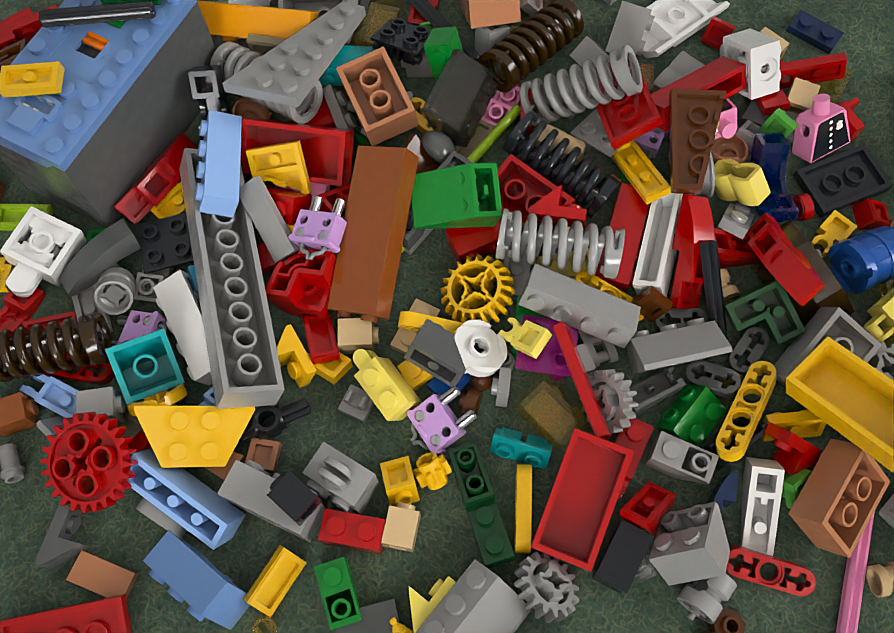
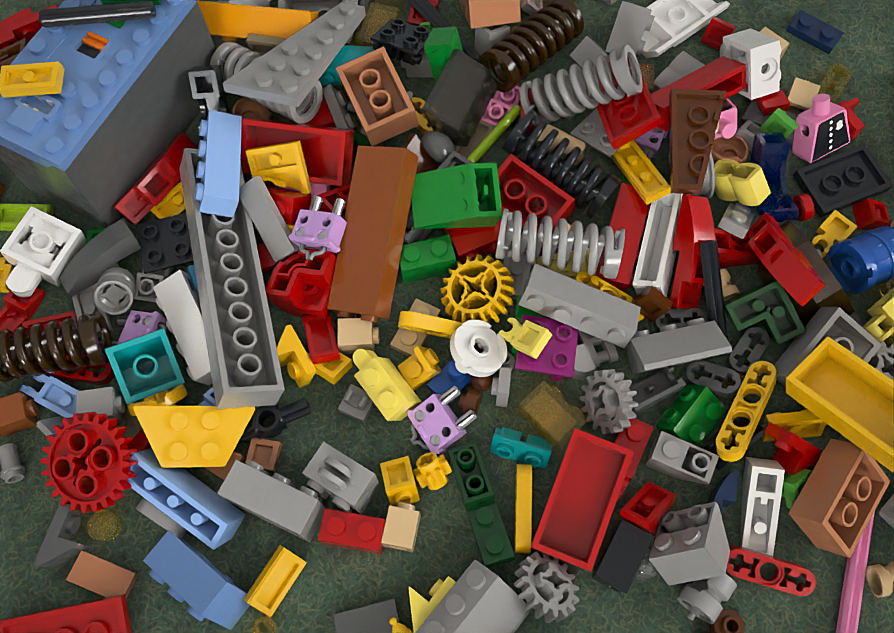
(104, 525): none -> clear yellow tile
(293, 497): black brick -> none
(338, 593): green slope -> none
(427, 259): none -> green brick
(436, 353): dark grey slope -> none
(551, 206): red slope -> none
(581, 381): red tile -> none
(813, 69): red plate -> none

